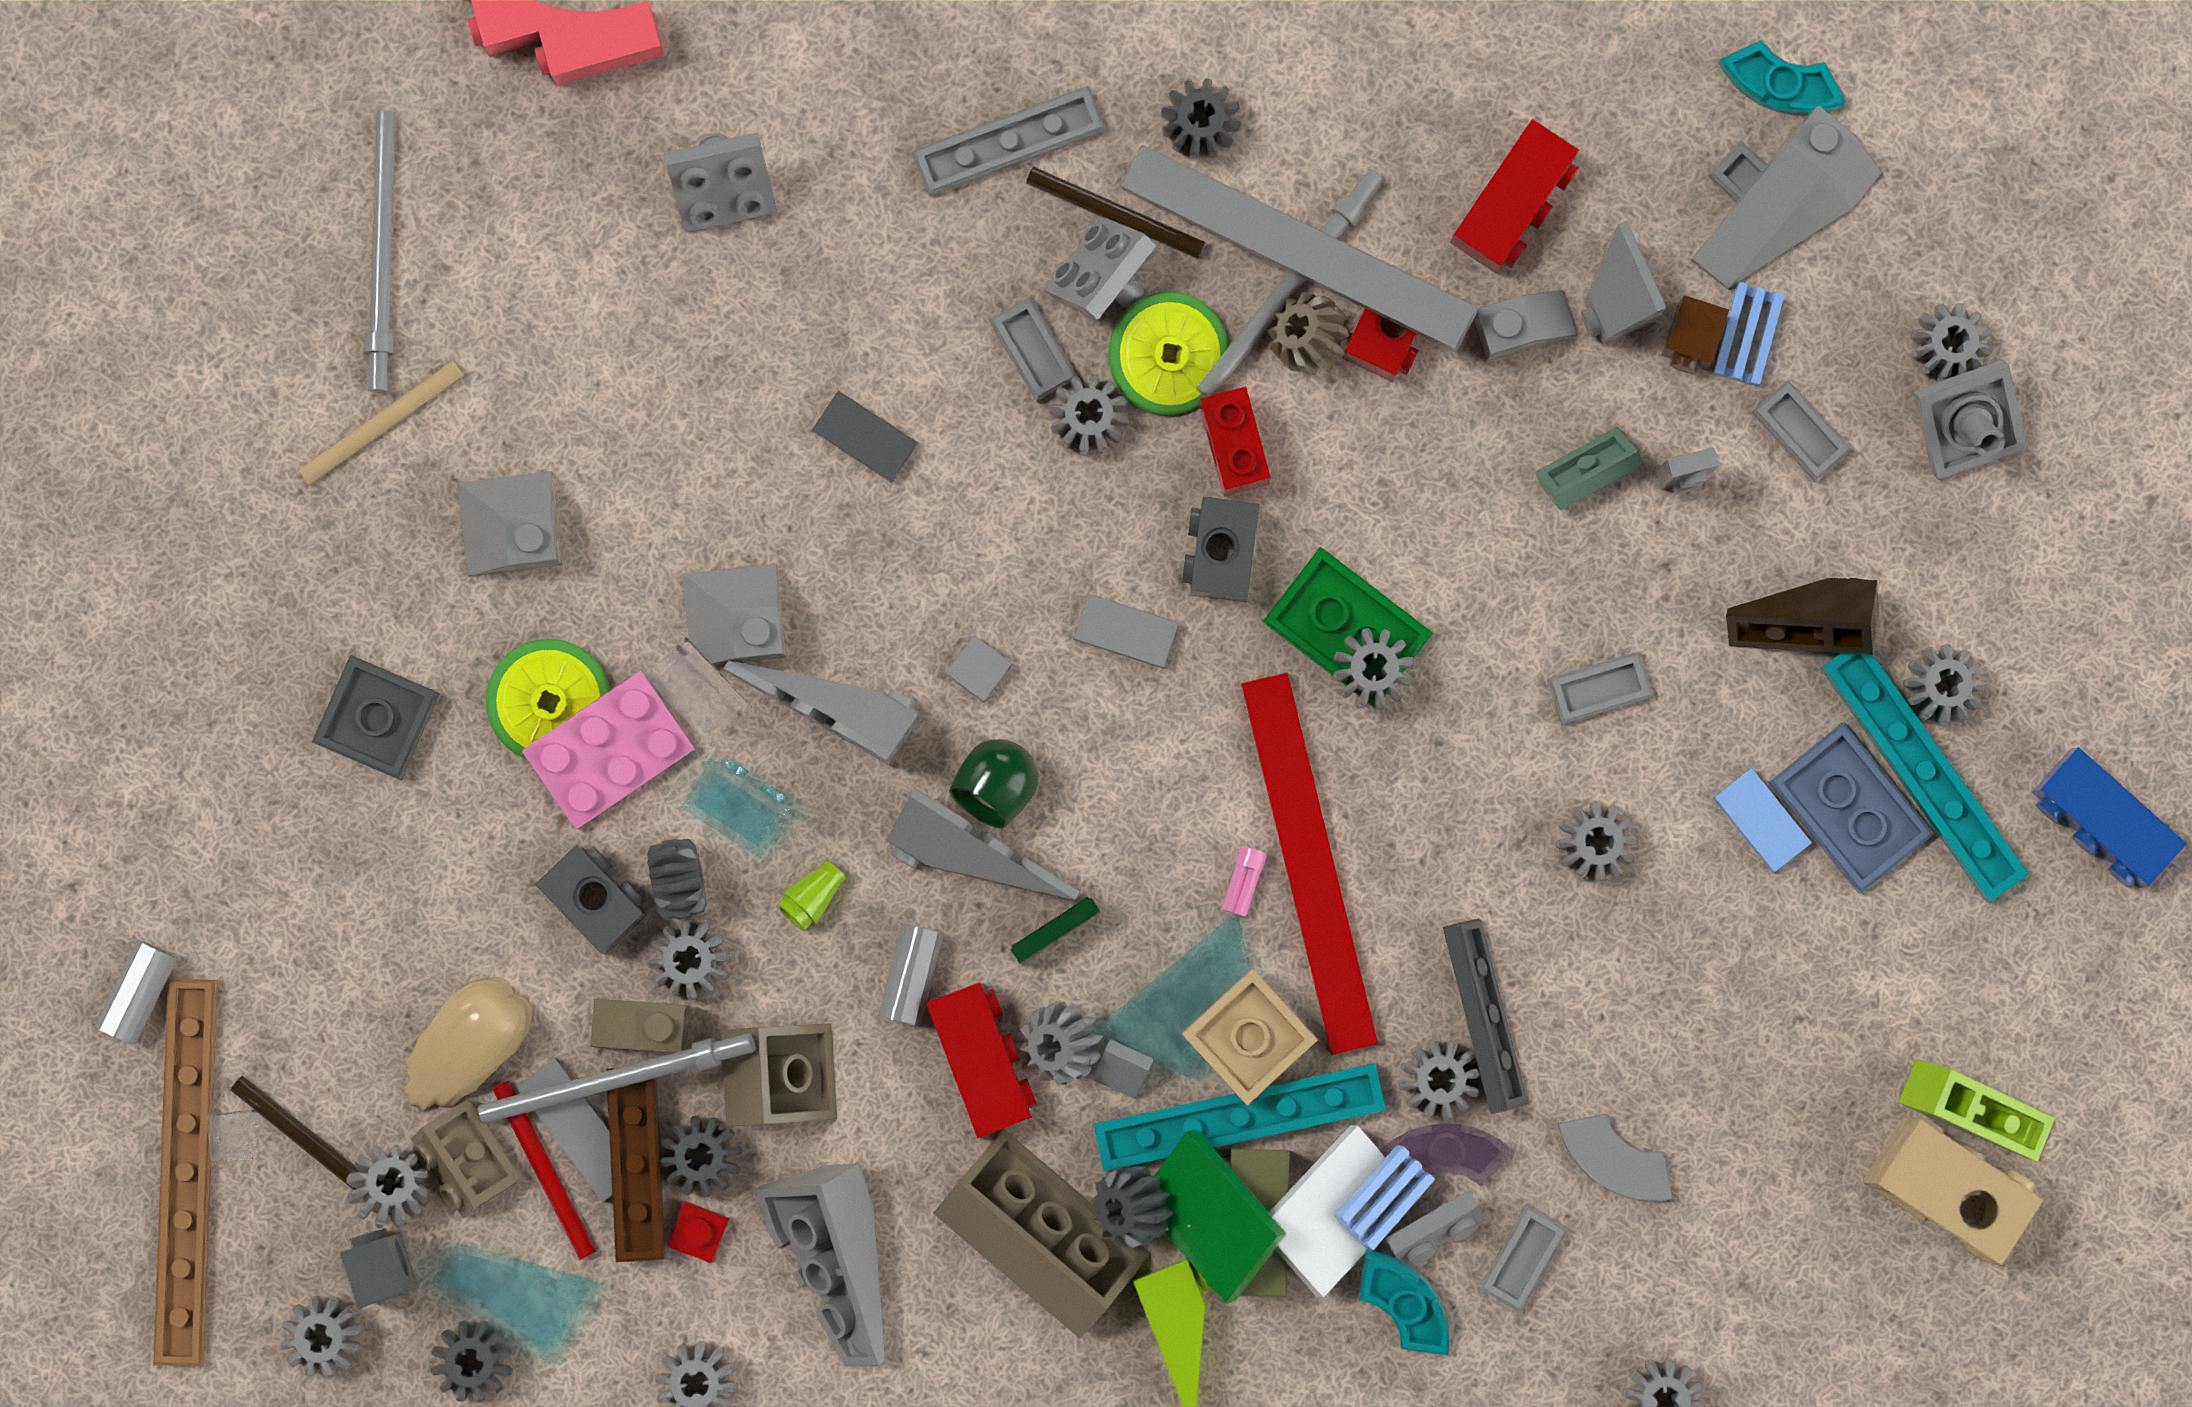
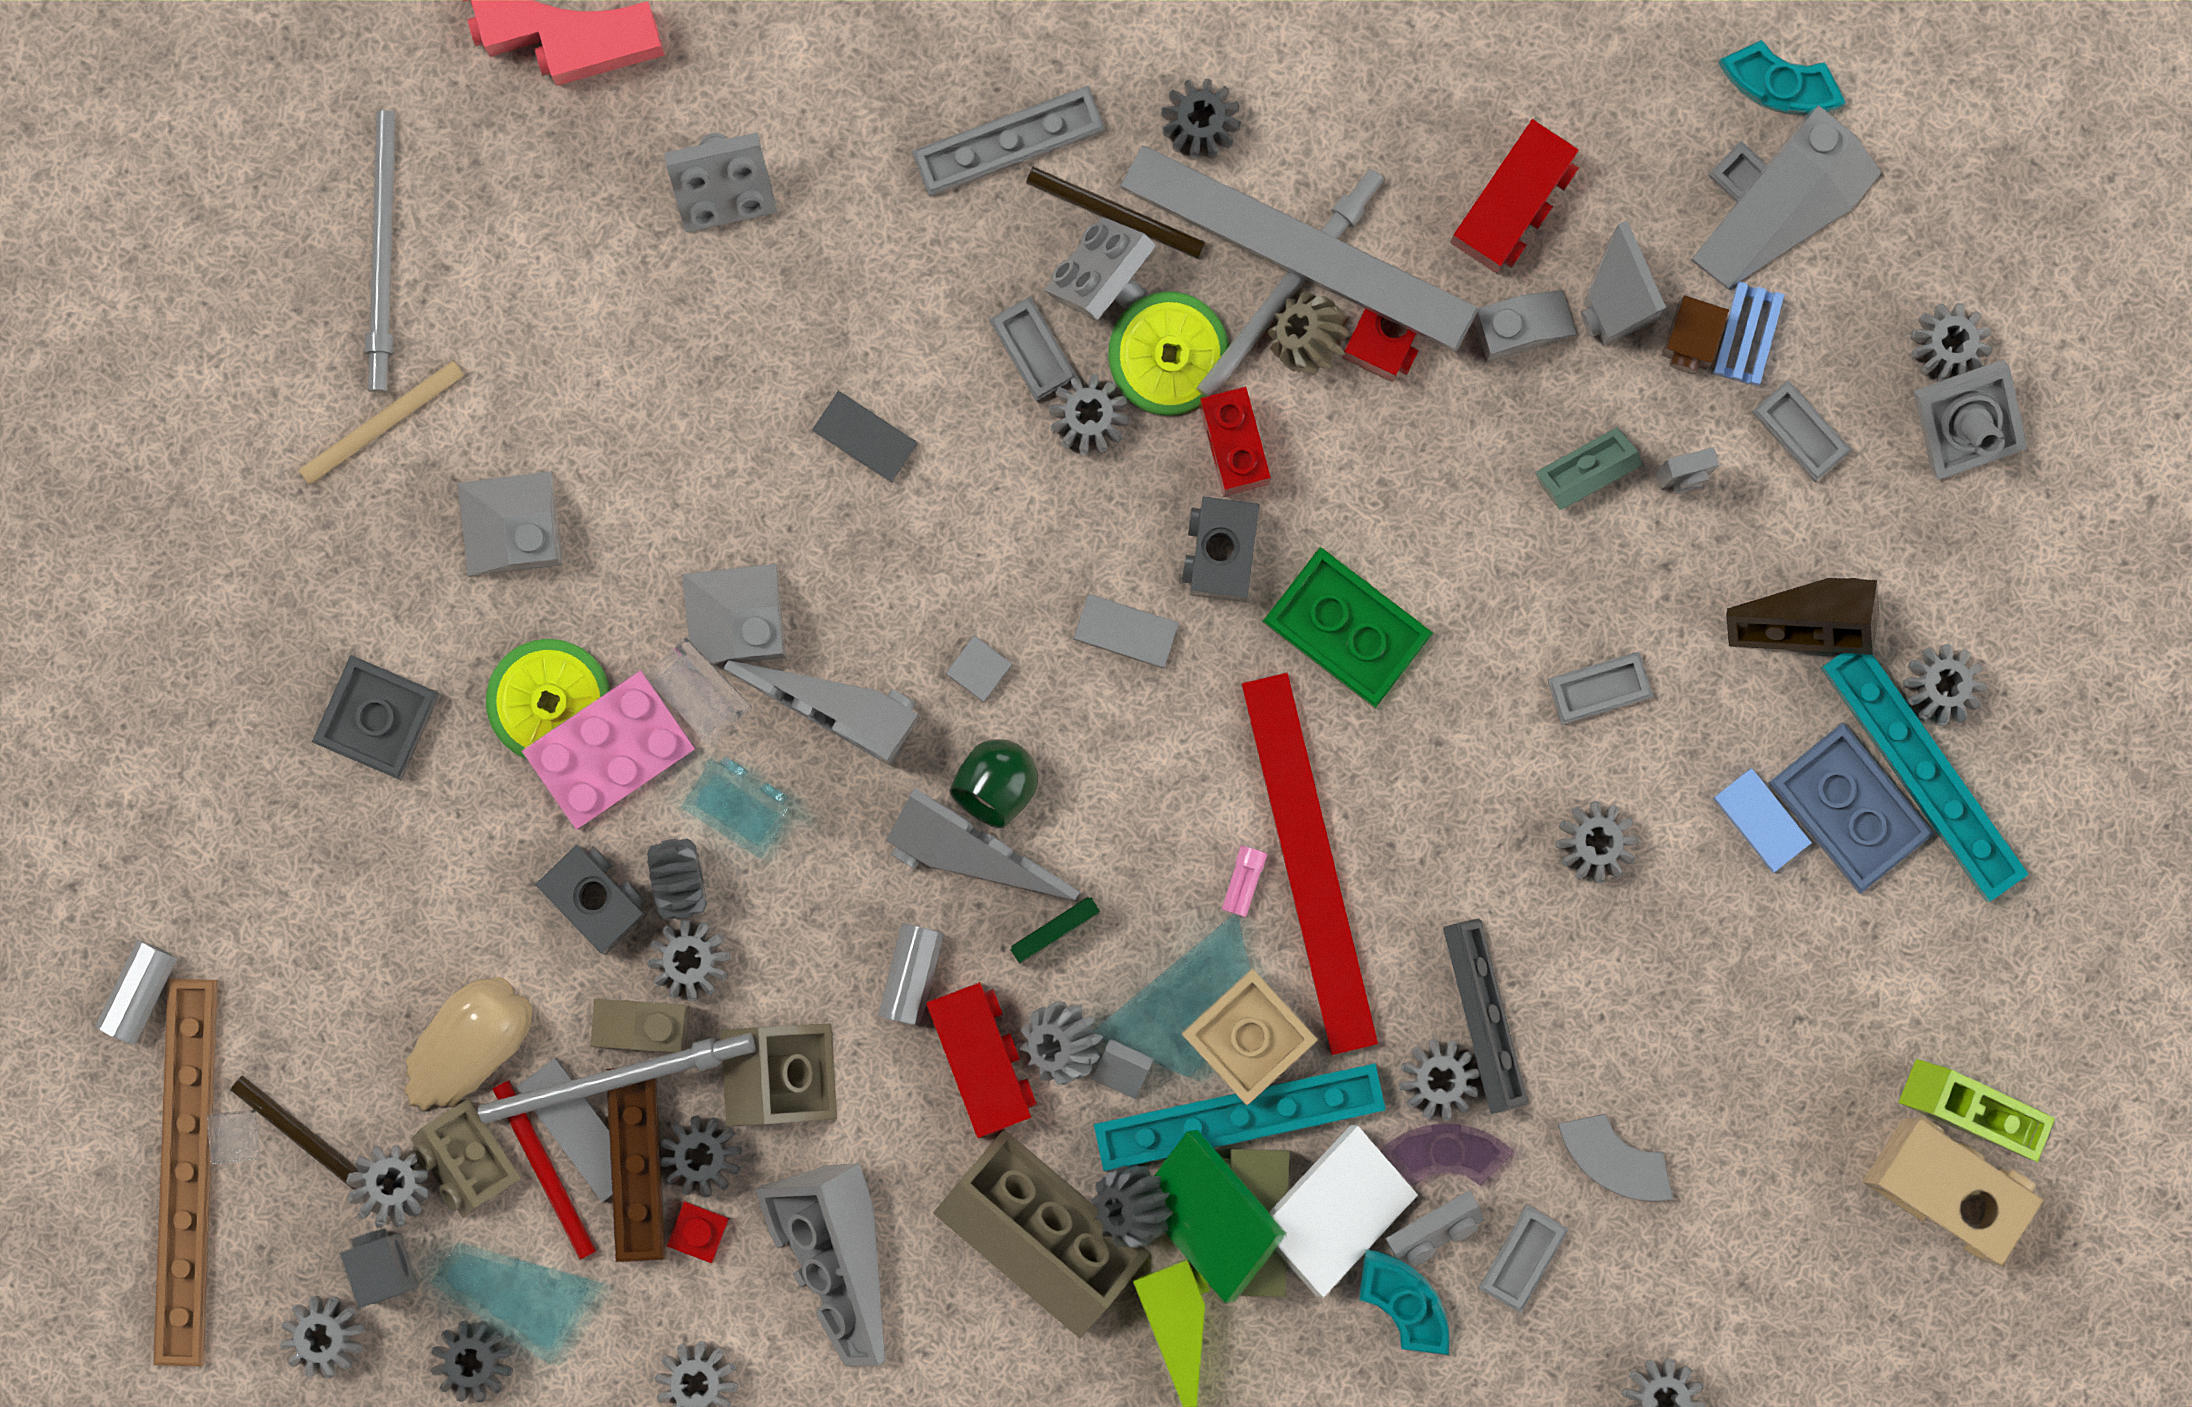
(811, 895): lime cone -> none
(1357, 666): light grey gear -> none
(1397, 1210): light blue tile -> none
(2107, 819): blue brick -> none

